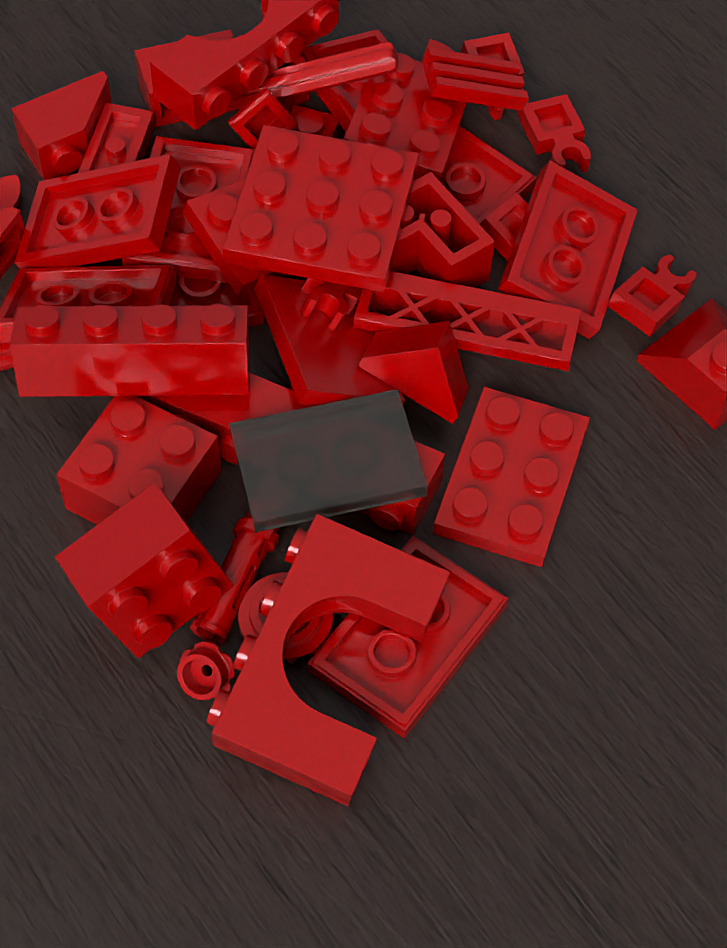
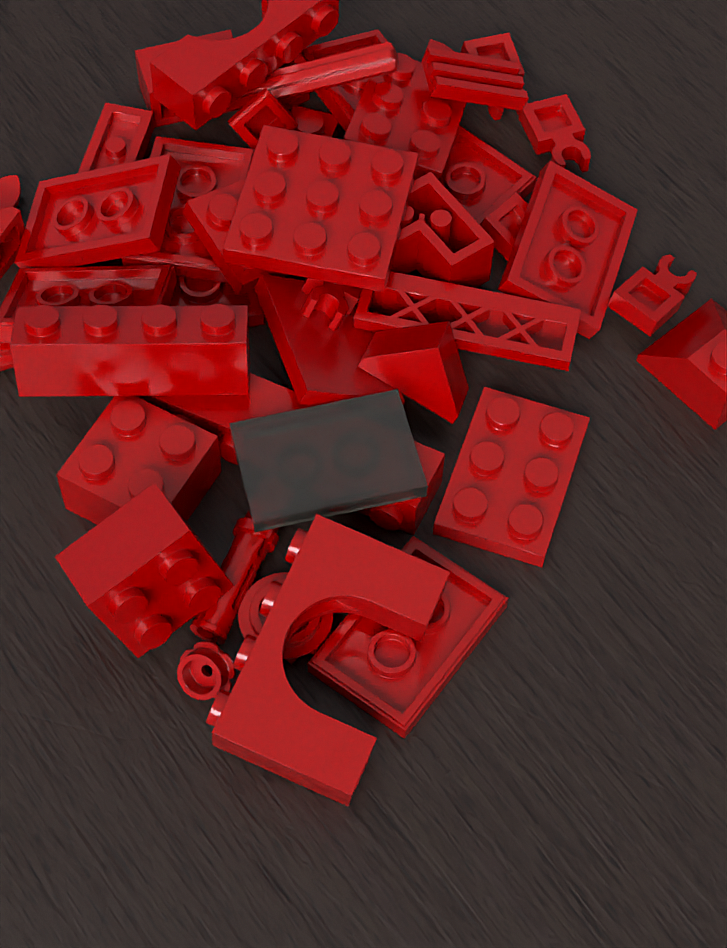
(61, 124): red slope -> none

